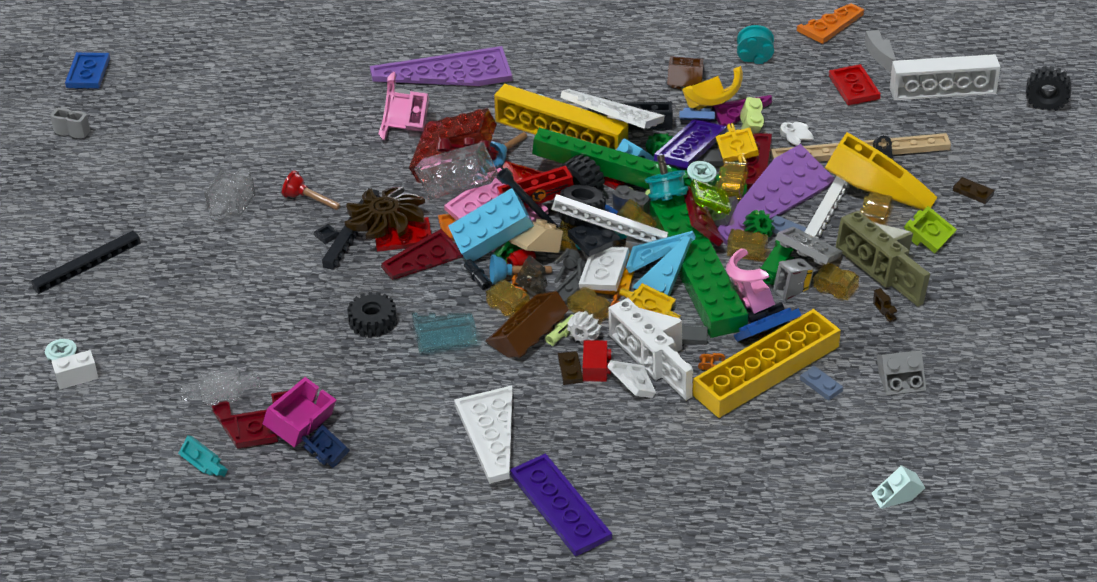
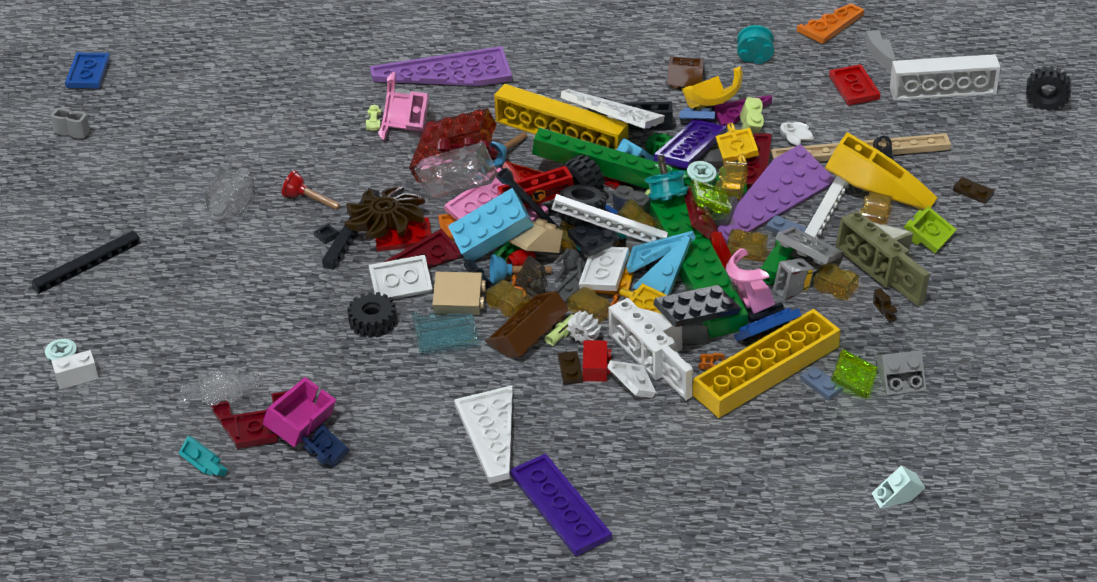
(373, 123): none -> yellowish green bar
(401, 277): none -> white plate
(458, 293): none -> tan brick
(696, 306): none -> black plate
(721, 248): none -> red piece
(759, 222): green gear -> none
(854, 373): none -> clear neon green plate

